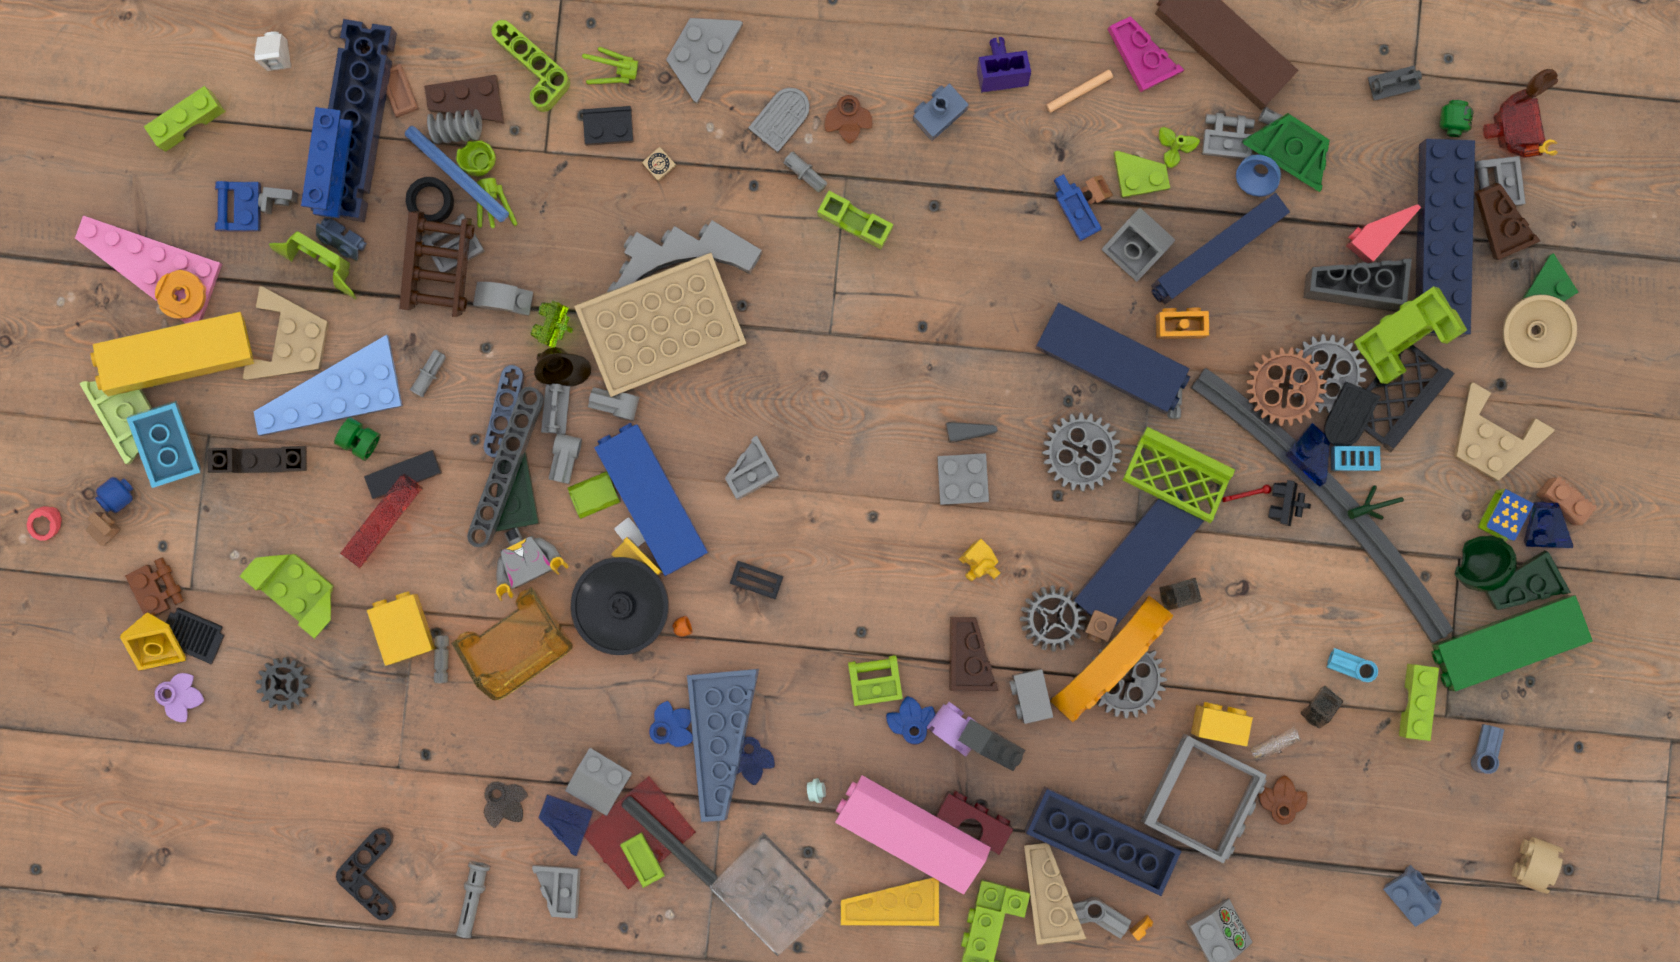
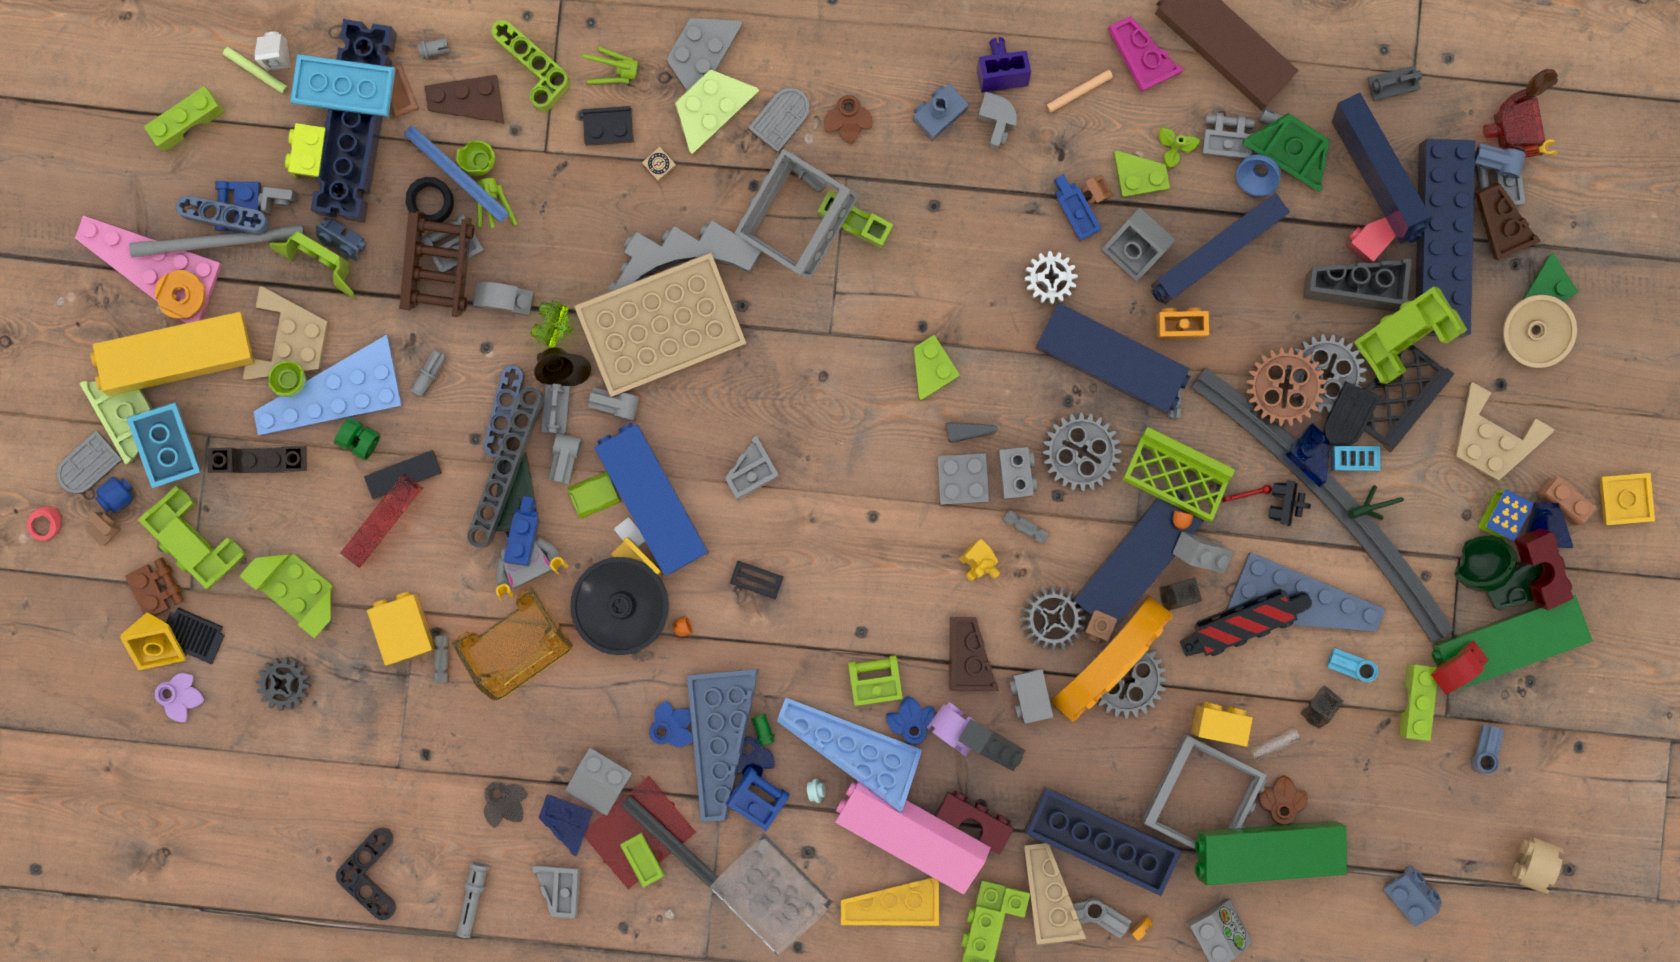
(87, 464): none -> light grey window
(150, 248): none -> light grey piece
(180, 539): none -> lime bracket
(222, 215): none -> sand blue beam
(255, 70): none -> yellowish green bar
(287, 379): none -> lime hair
(306, 151): none -> neon yellow bracket
(327, 163): blue fence -> none
(342, 85): none -> medium azure tile
(433, 48): none -> light grey pin
(455, 128): light grey piece -> none
(522, 534): none -> blue hinge
(710, 105): none -> yellowish green wing
(753, 806): none -> blue plate
(763, 730): none -> green pin
(825, 232): none -> light grey window
(867, 756): none -> light blue wing
(932, 367): none -> lime wing
(999, 112): none -> light grey brick
(1016, 473): none -> light grey brick
(1025, 526): none -> light grey axle
(1039, 278): none -> white gear
(1182, 520): none -> orange hinge
(1203, 552): none -> light grey brick
(1244, 622): none -> black hinge
(1271, 853): none -> green brick
(1329, 605): none -> sand blue wing
(1381, 169): none -> dark blue brick
(1456, 118): green head -> none
(1460, 668): none -> red brick
(1506, 161): none -> sand blue piece
(1553, 585): none -> dark red arch
(1627, 499): none -> yellow plate

